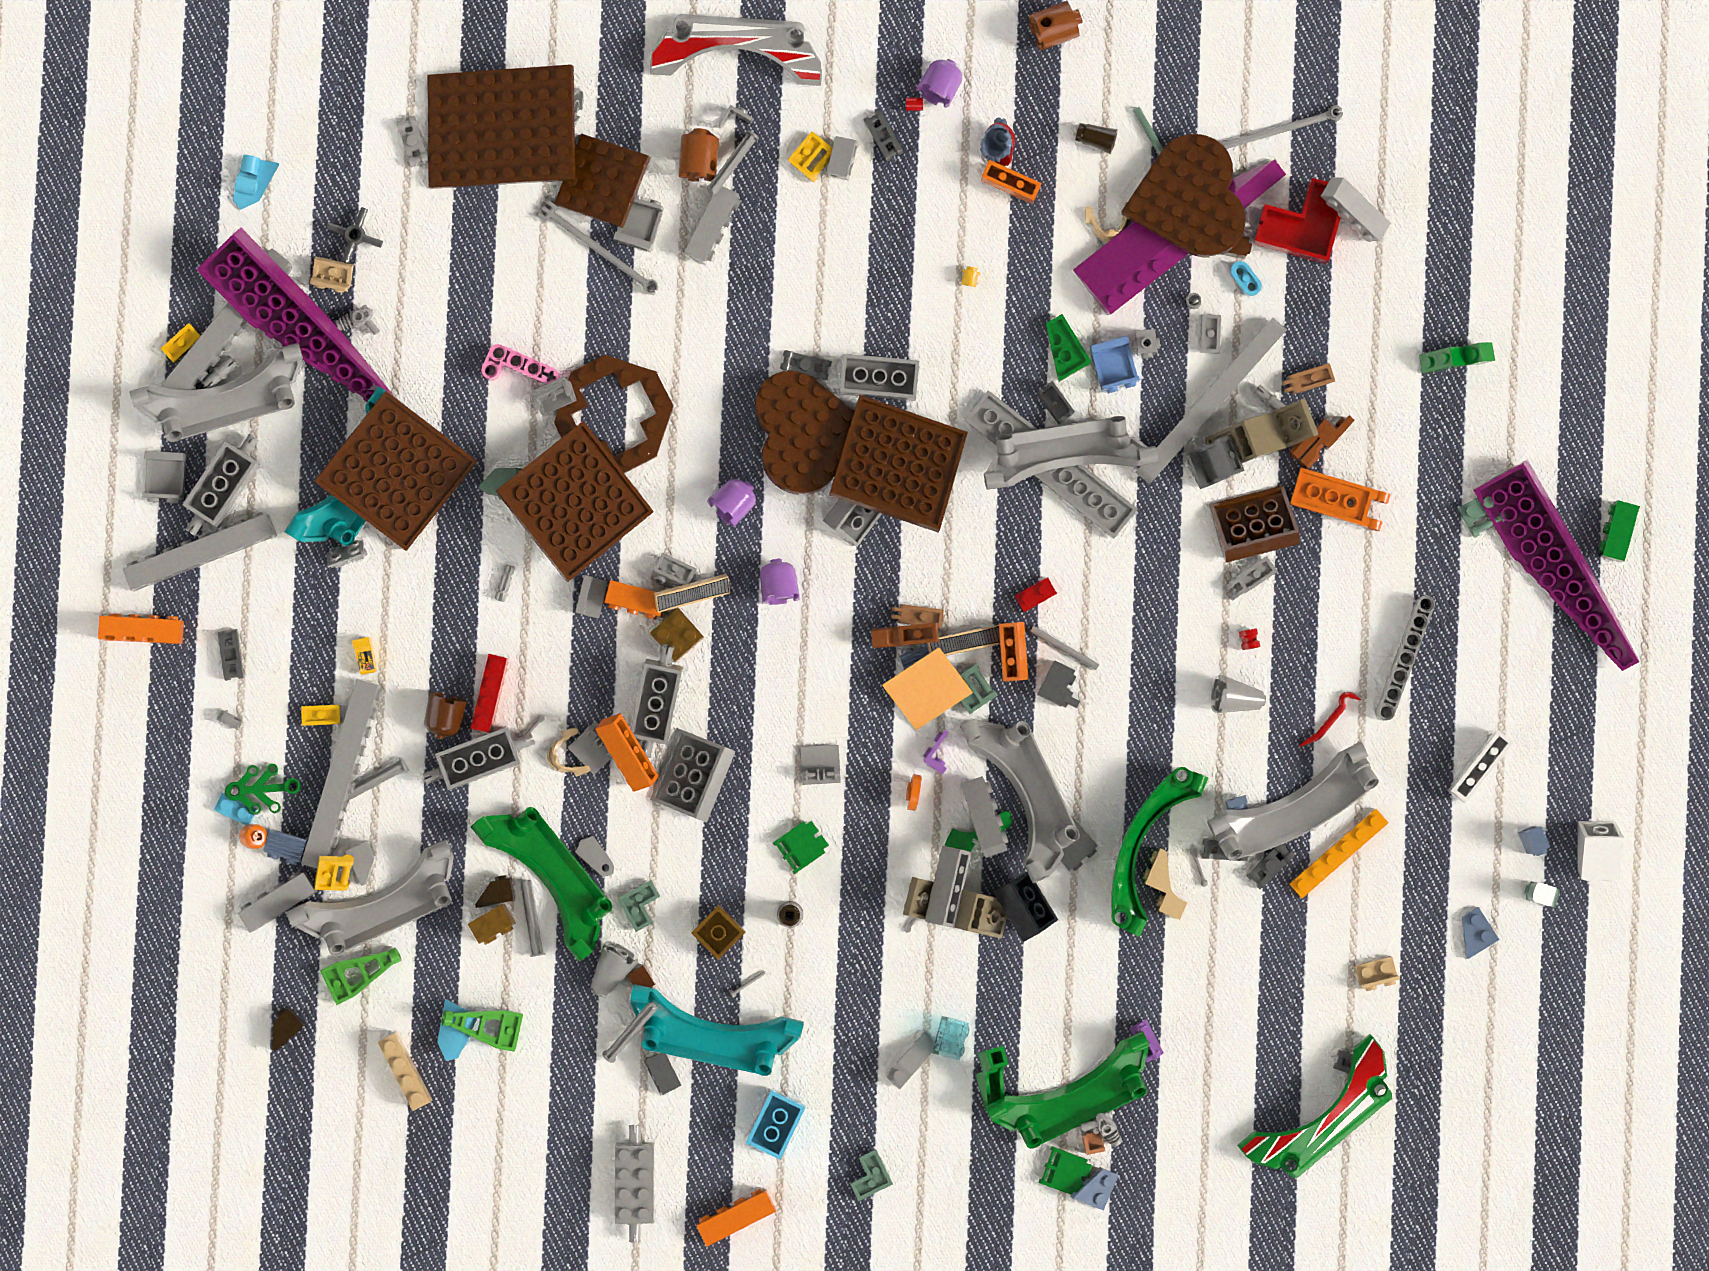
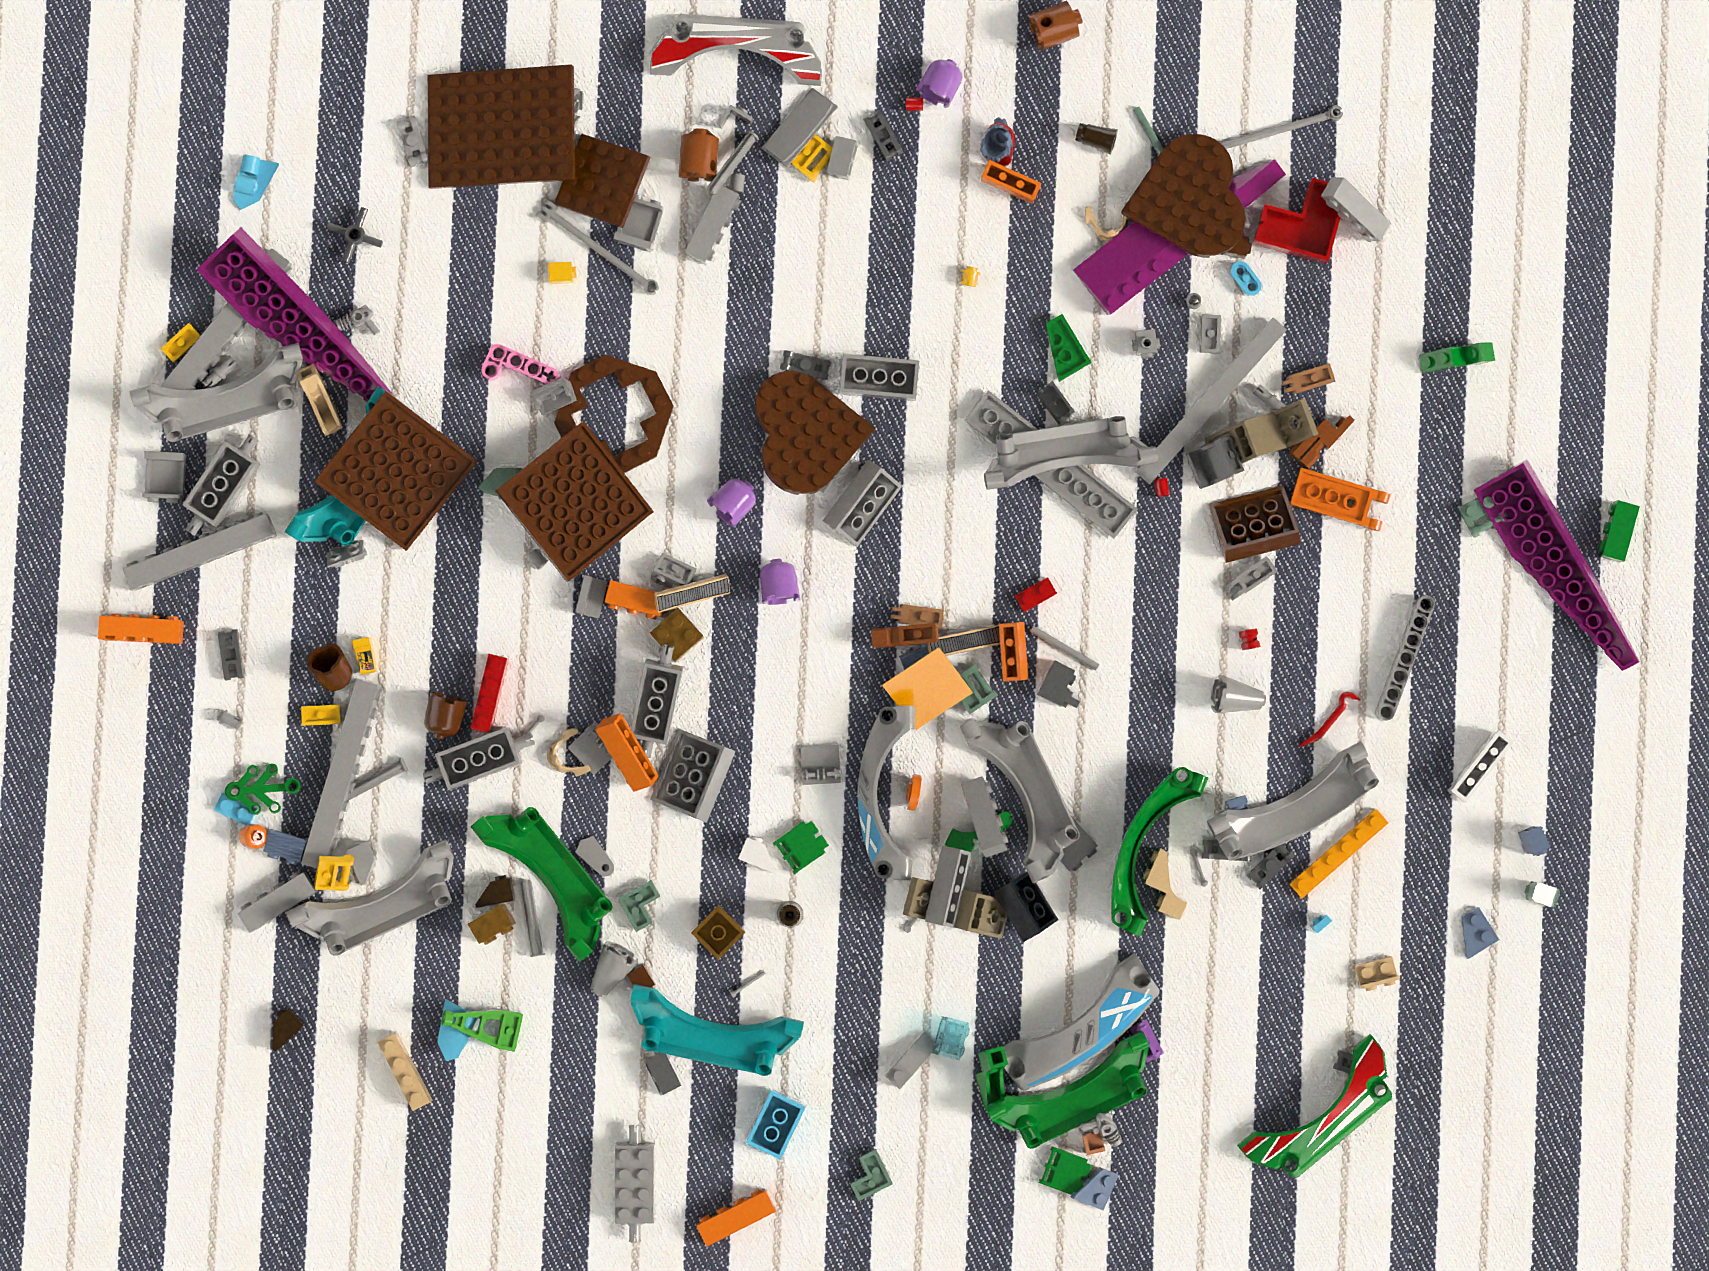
(319, 399): none -> tan arch
(330, 667): none -> reddish brown cylinder
(331, 274): tan bracket -> none
(338, 983): bright green plate -> none
(504, 583): light grey axle -> none
(537, 559): none -> light grey hinge
(561, 272): none -> yellow brick
(629, 1032): light grey axle -> none
(737, 183): none -> light grey hinge
(757, 854): none -> white slope
(799, 127): none -> light grey piece
(876, 840): none -> light grey panel
(898, 463): reddish brown plate -> none
(936, 763): medium lavender bracket -> none
(1111, 1015): none -> light grey panel
(1114, 364): medium blue panel -> none
(1161, 487): none -> red hinge
(1320, 923): none -> medium azure plate
(1599, 850): white slope -> none

